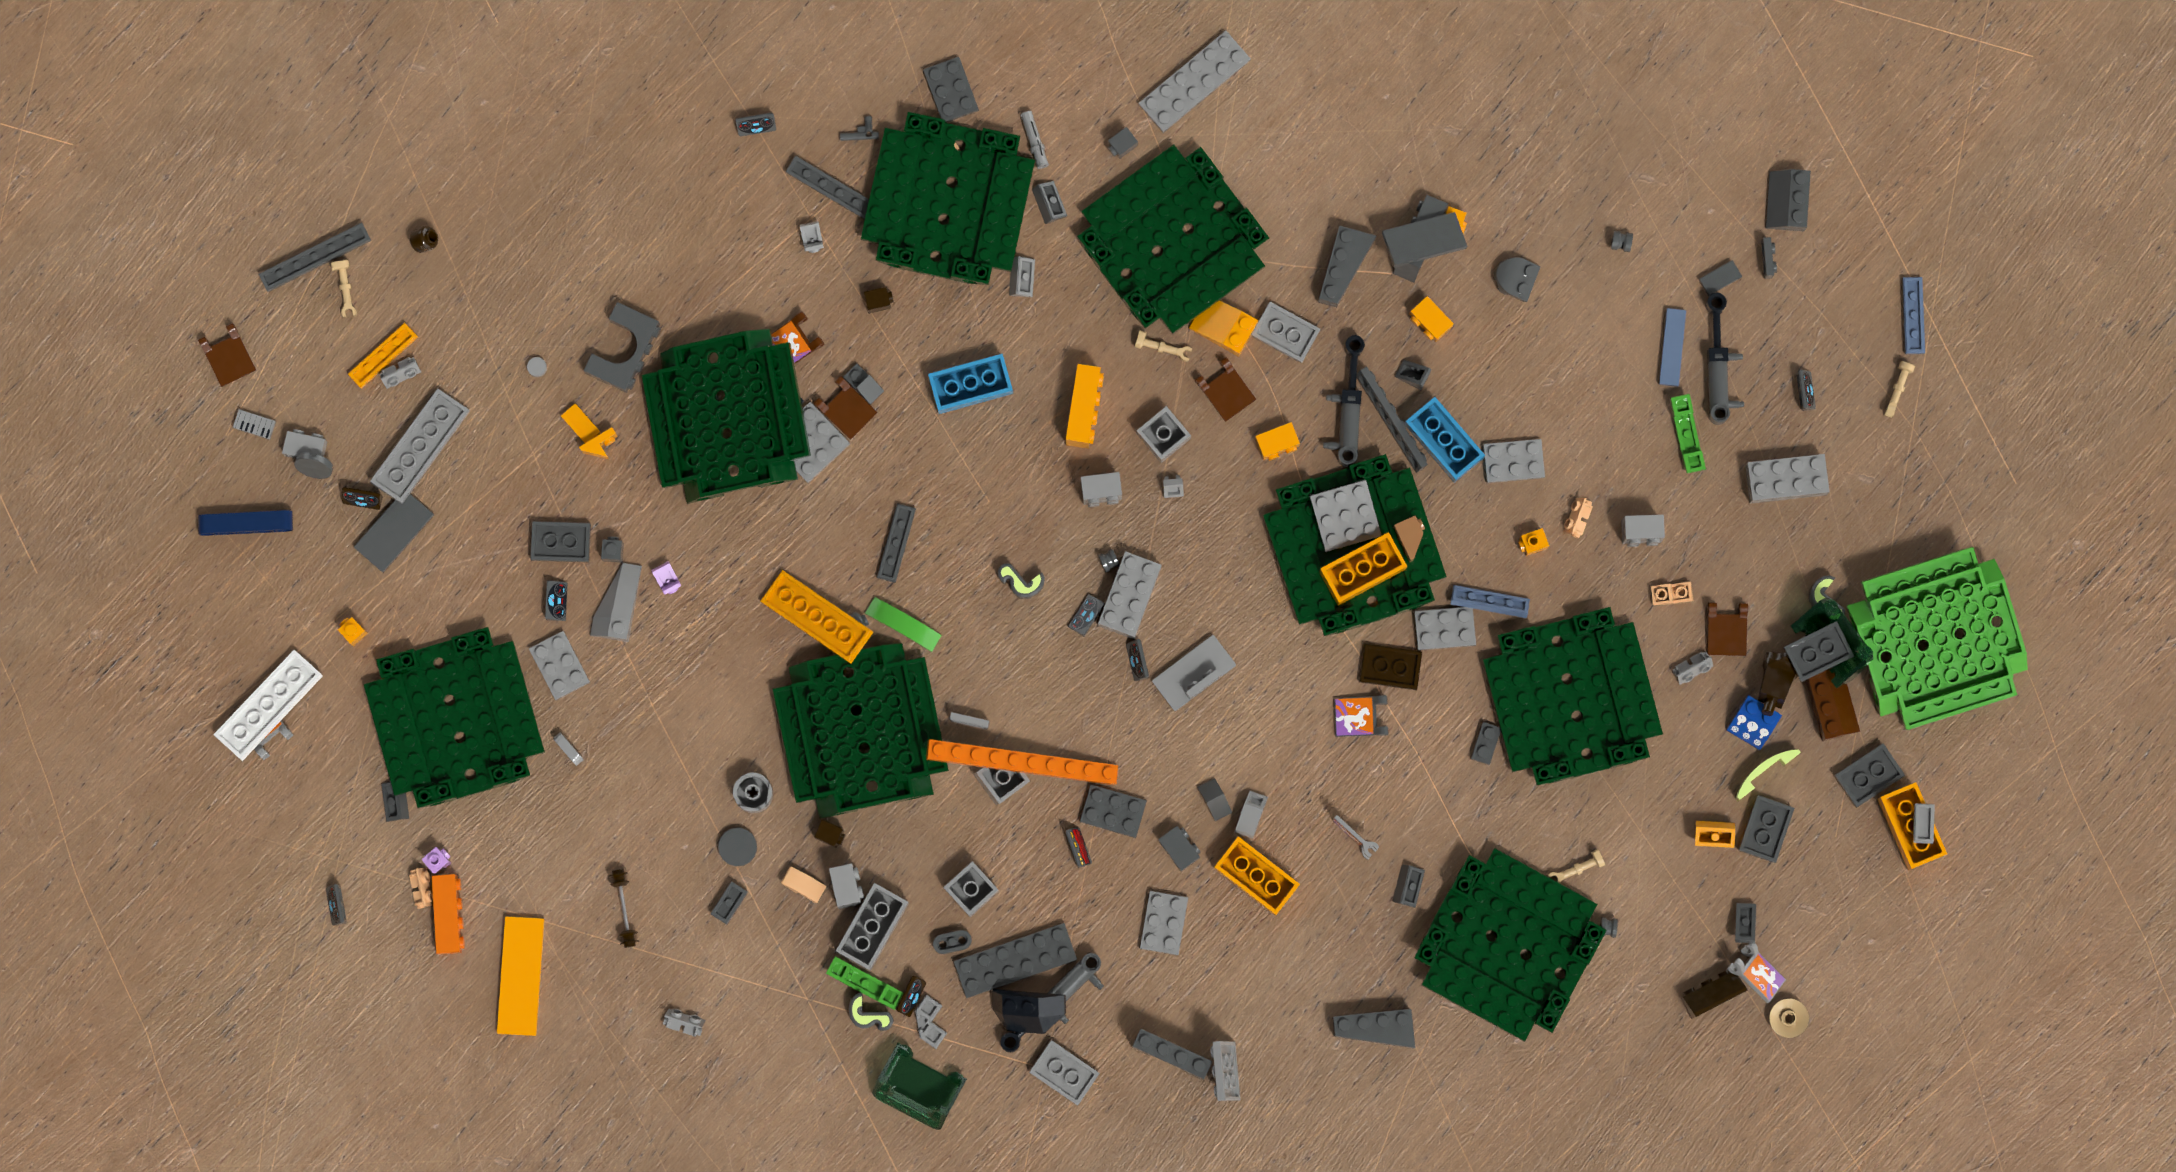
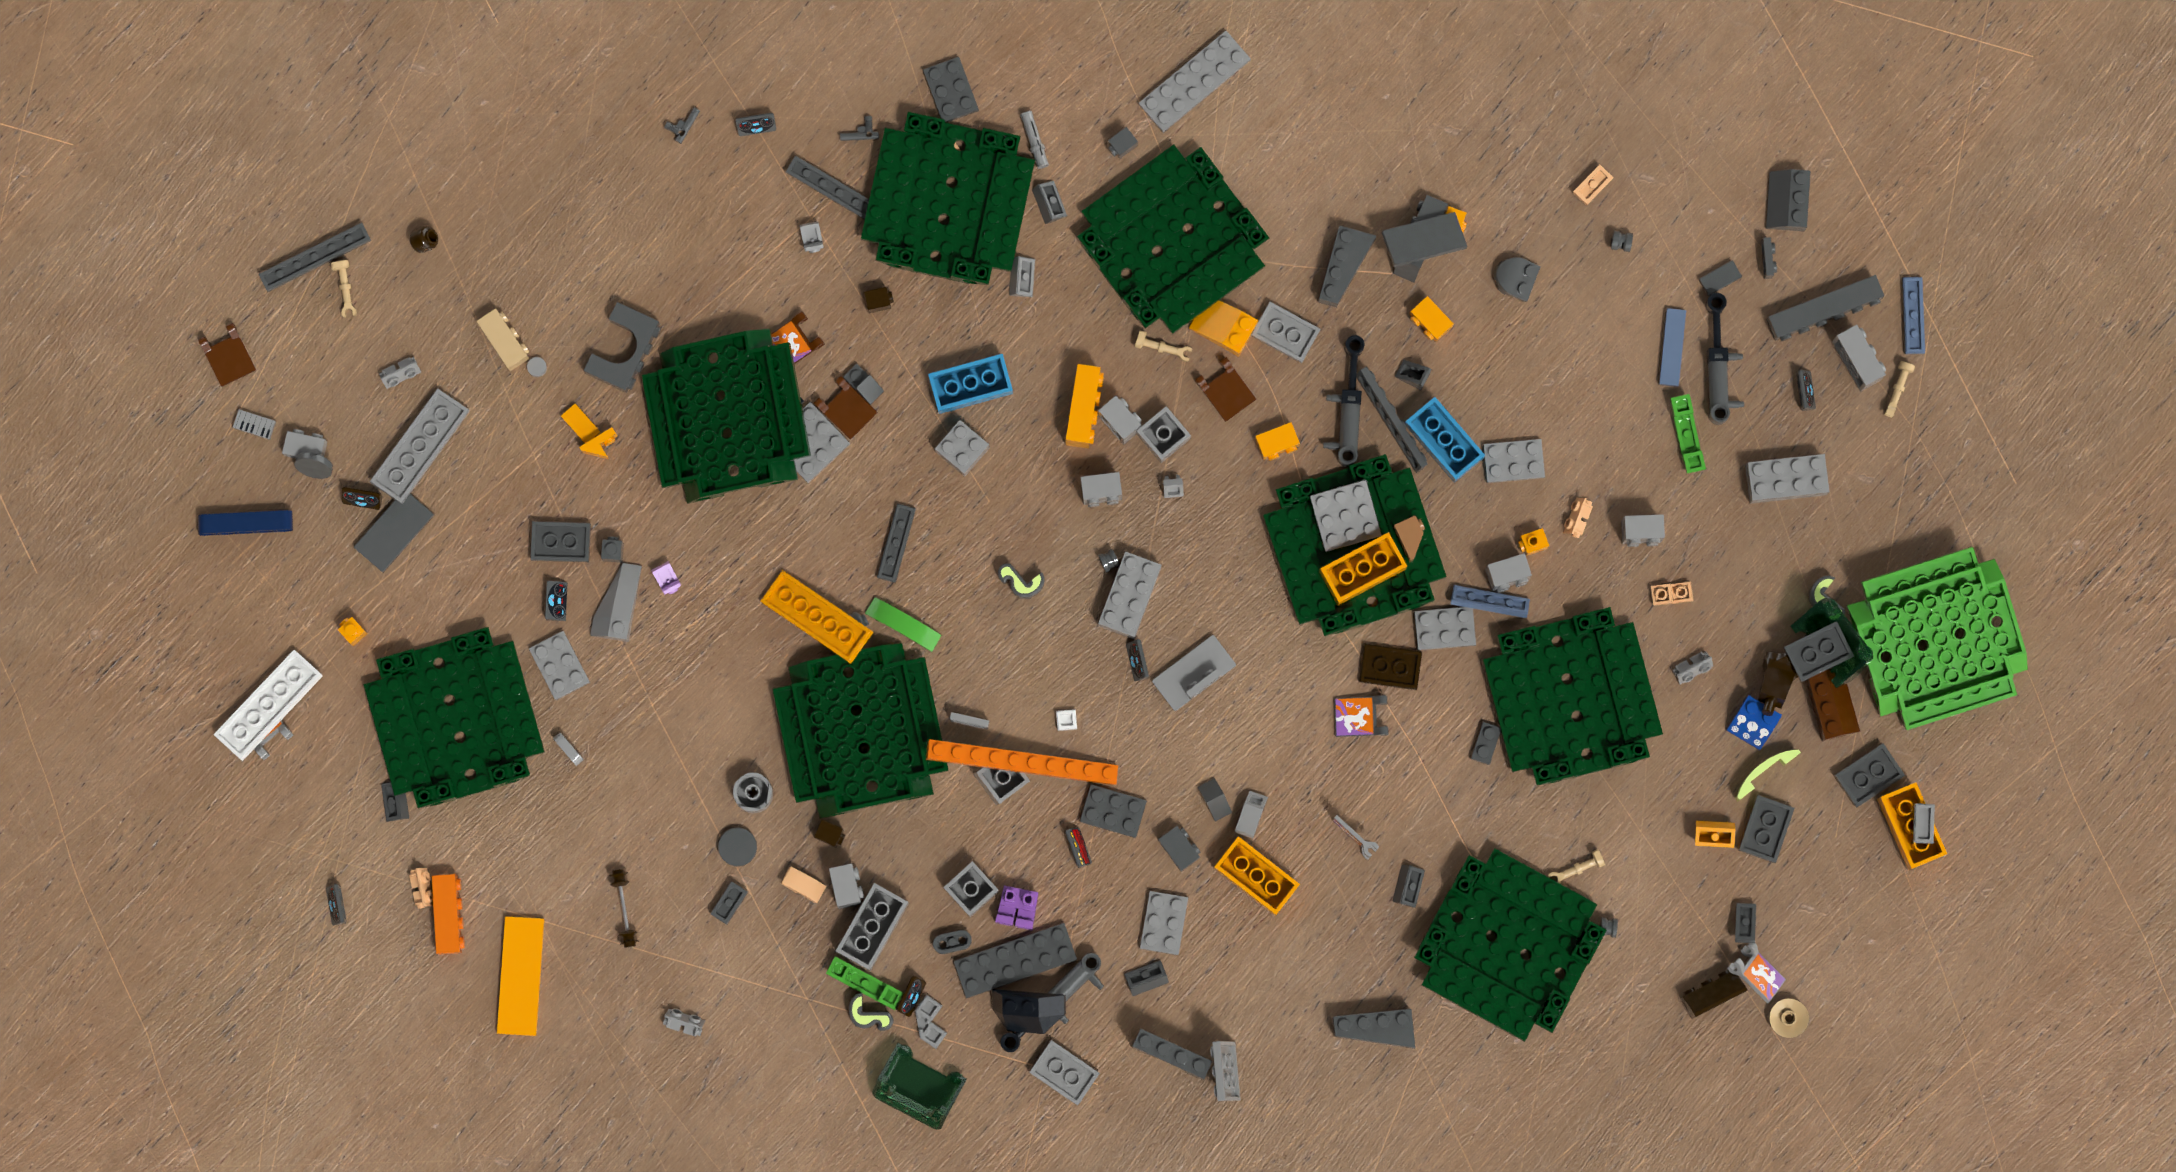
(382, 355): light orange tile -> none
(437, 859): lavender bracket -> none
(503, 339): none -> tan brick
(683, 126): none -> dark grey hose
(962, 448): none -> light grey brick
(1019, 899): none -> medium lavender hips
(1066, 720): none -> white tile
(1086, 615): slope -> none
(1120, 419): none -> light grey brick
(1146, 978): none -> dark grey slope
(1508, 573): none -> light grey brick
(1593, 185): none -> light nougat plate
(1727, 631): reddish brown flag -> none
(1825, 307): none -> dark grey brick
(1859, 357): none -> light grey brick

